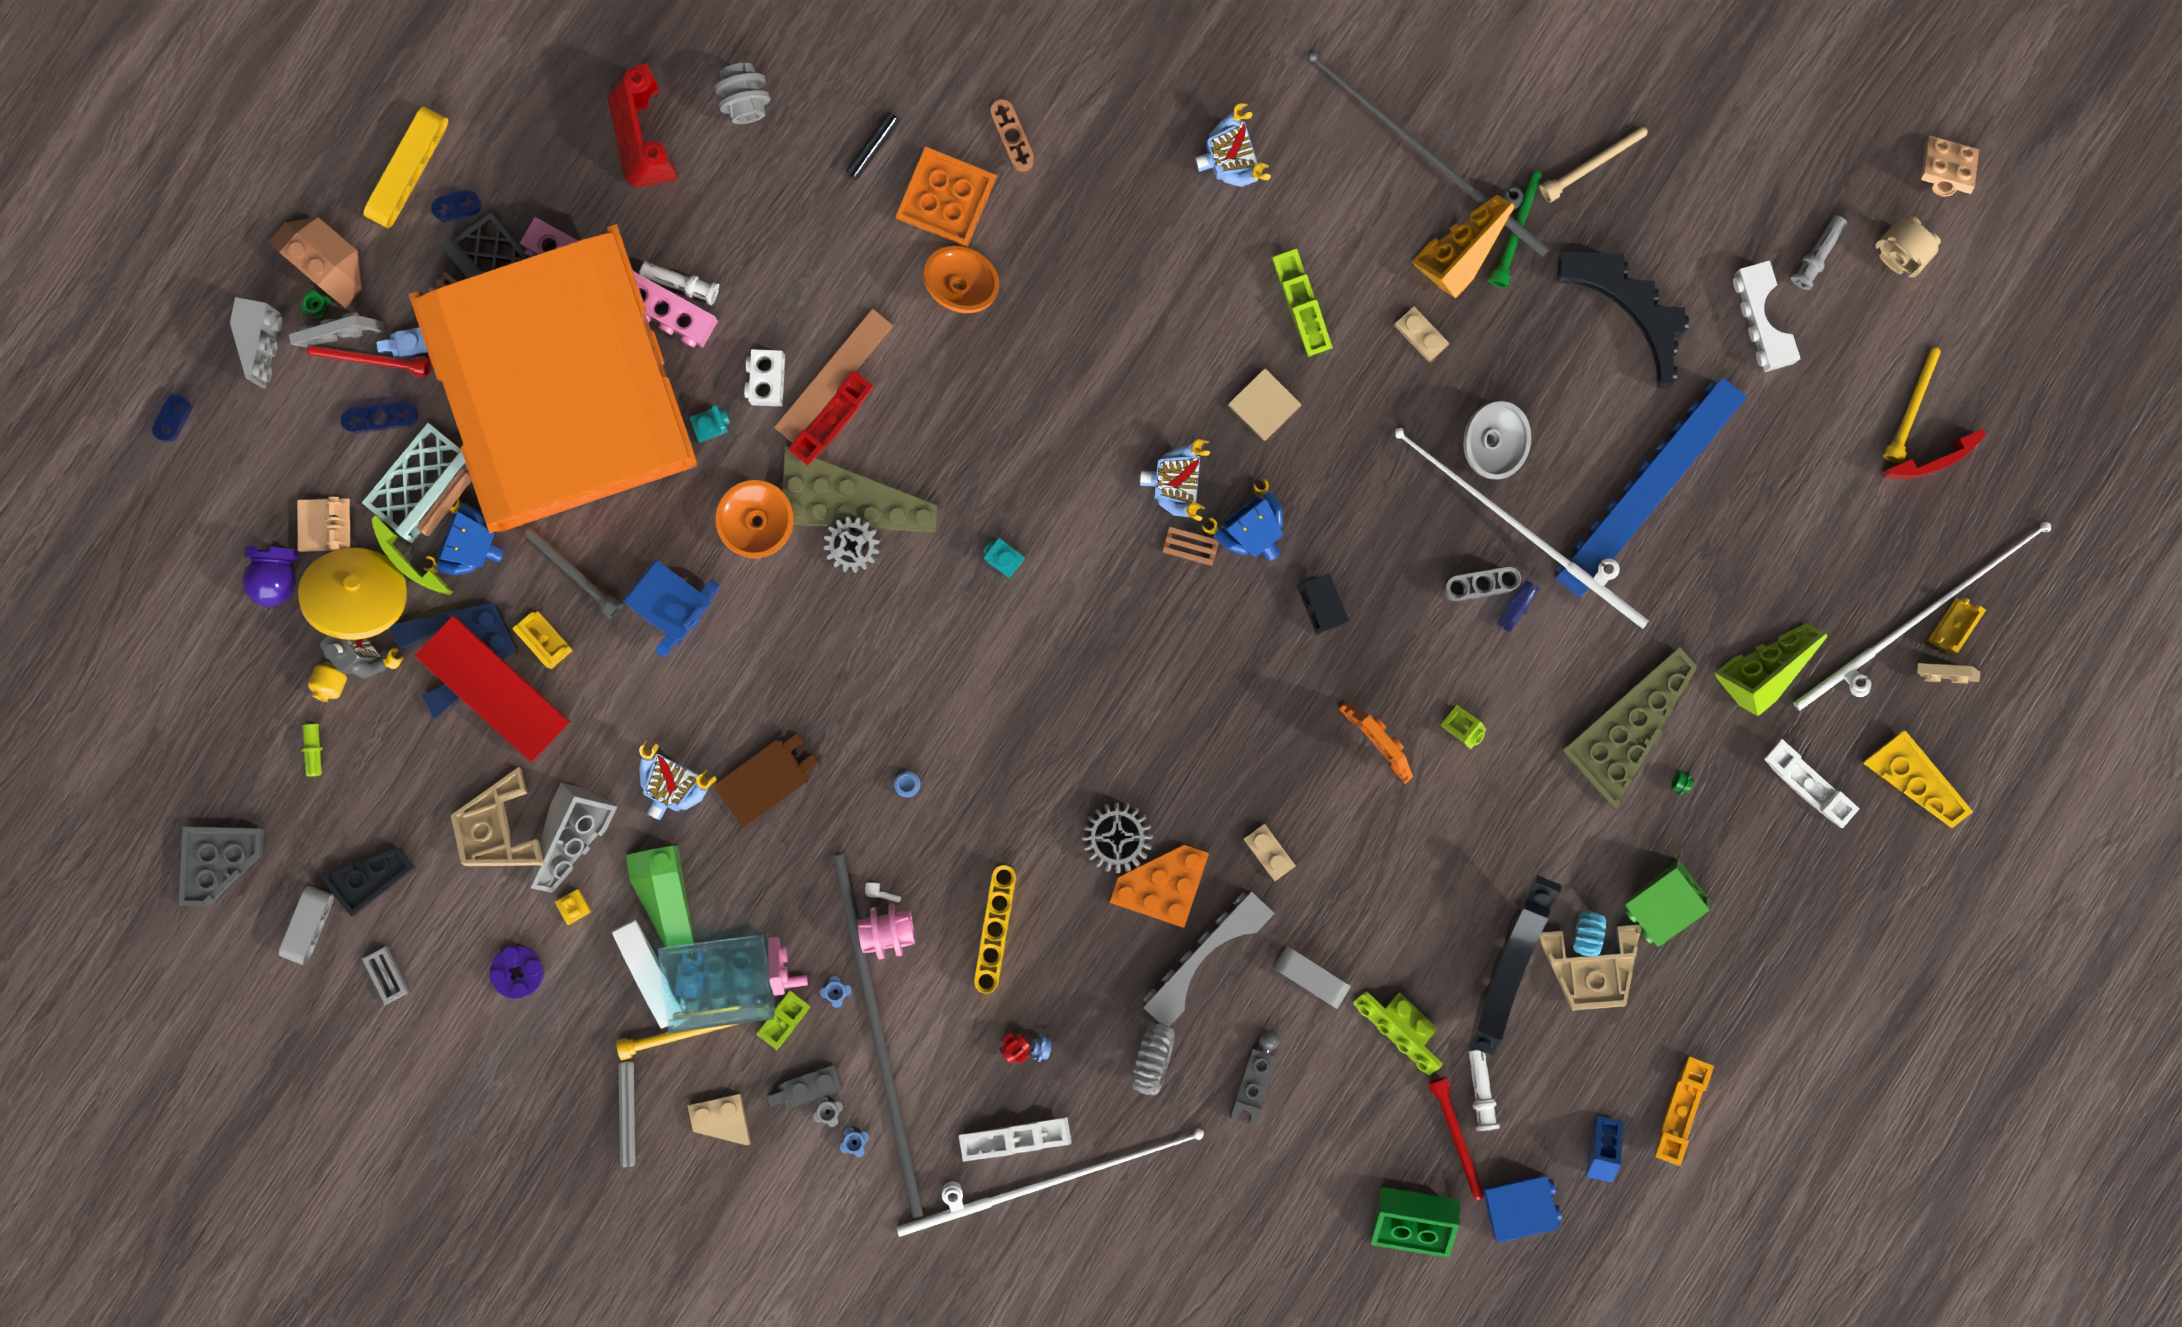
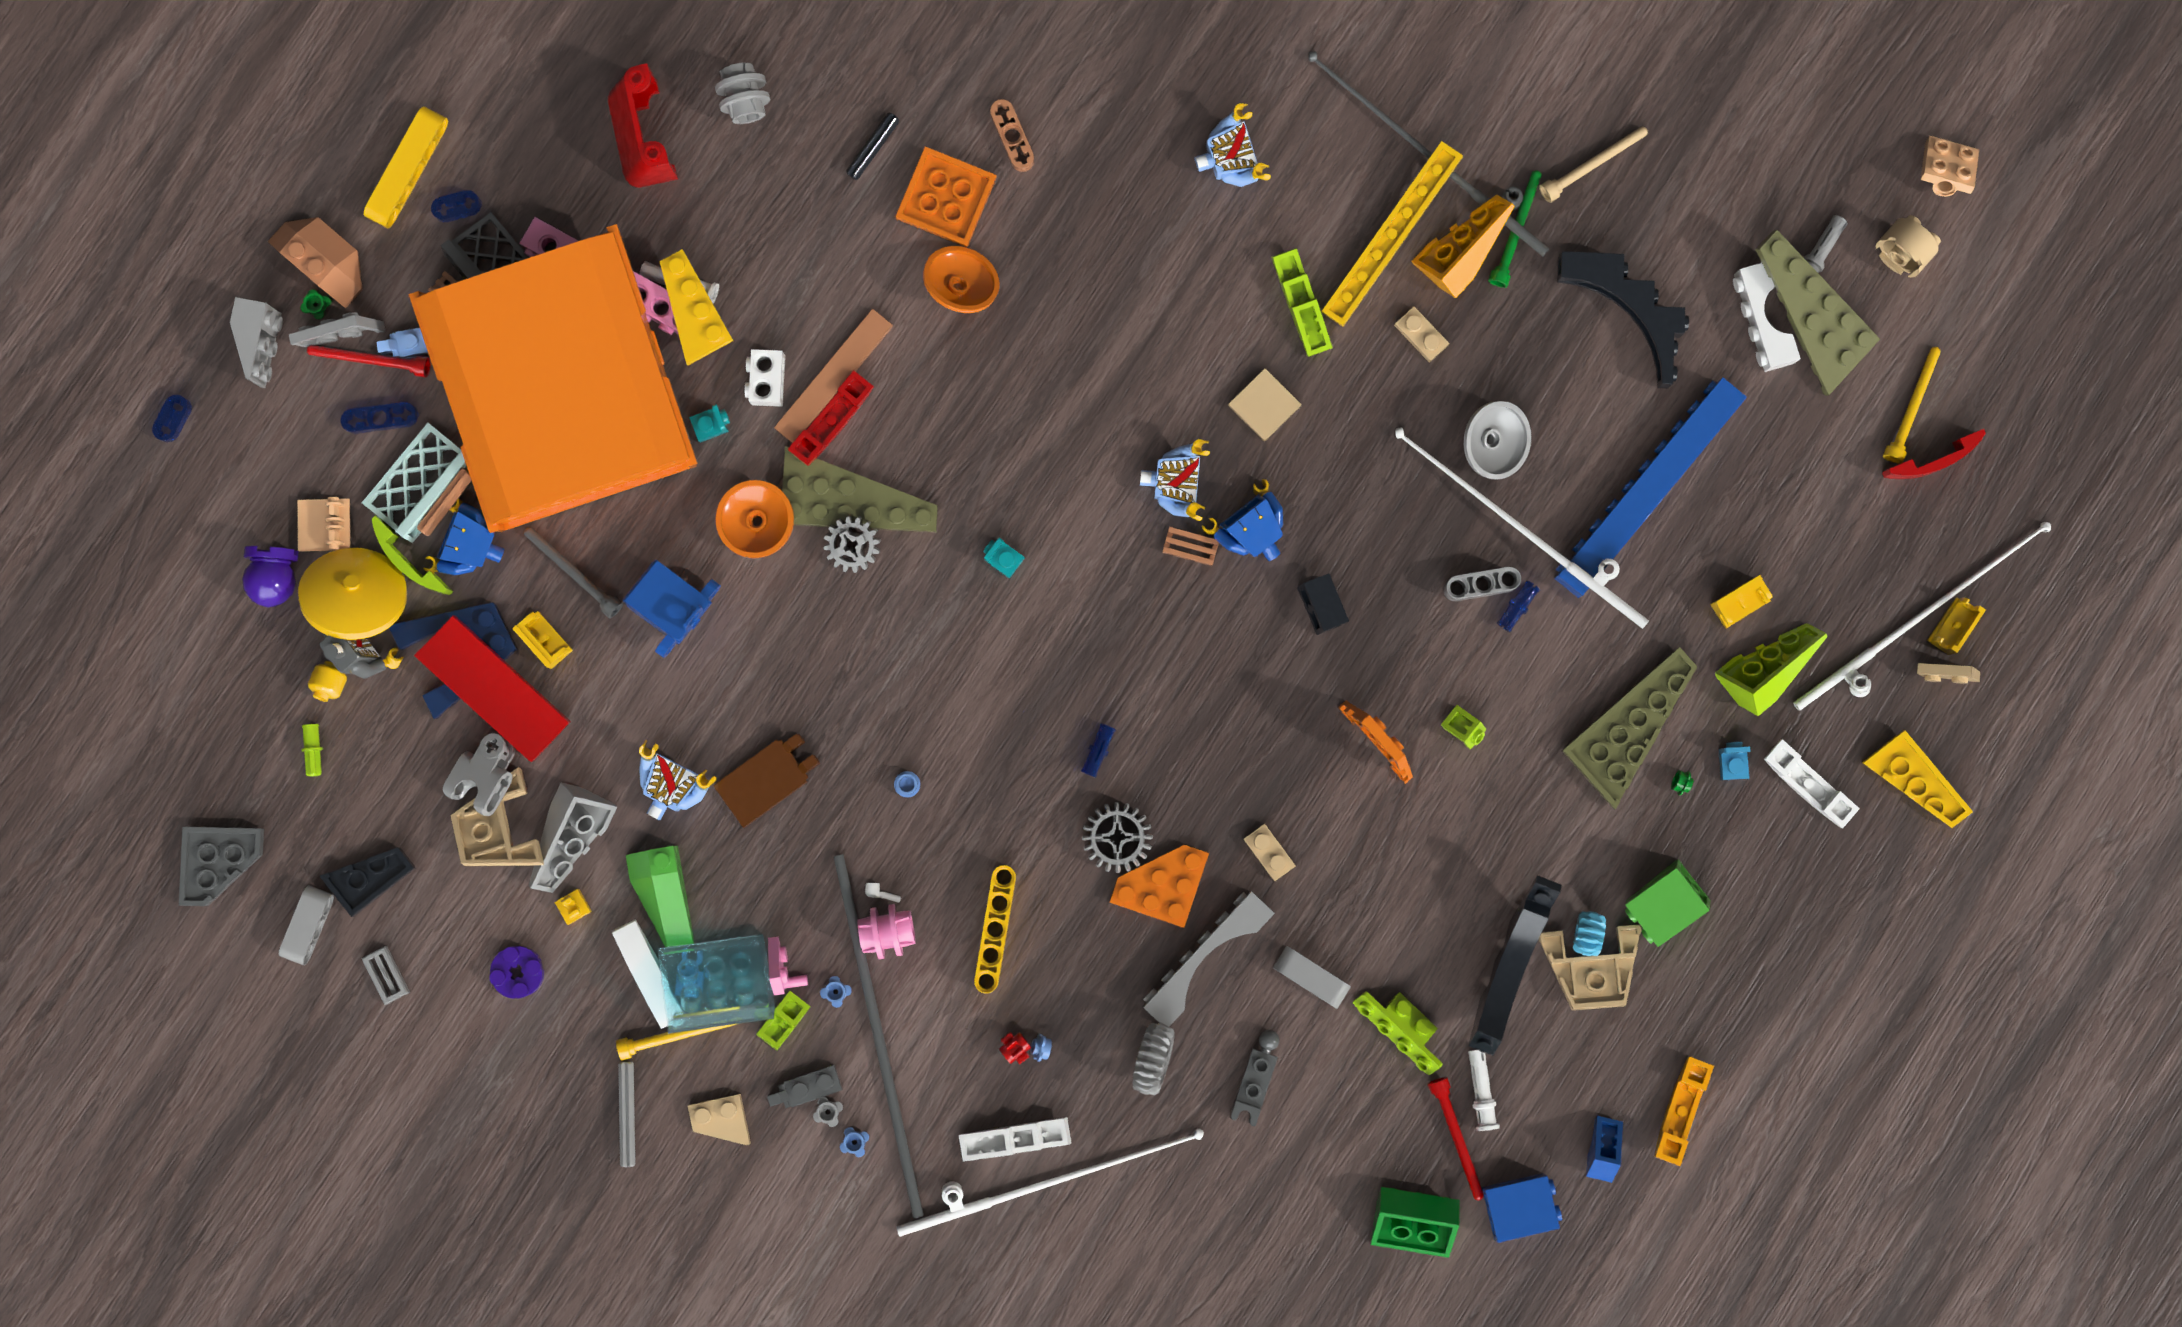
(486, 771): none -> light grey piece
(695, 316): none -> yellow wing
(1098, 750): none -> clear blue pin
(1392, 234): none -> yellow plate
(1734, 761): none -> dark azure bracket
(1742, 601): none -> yellow hinge
(1820, 318): none -> olive wing

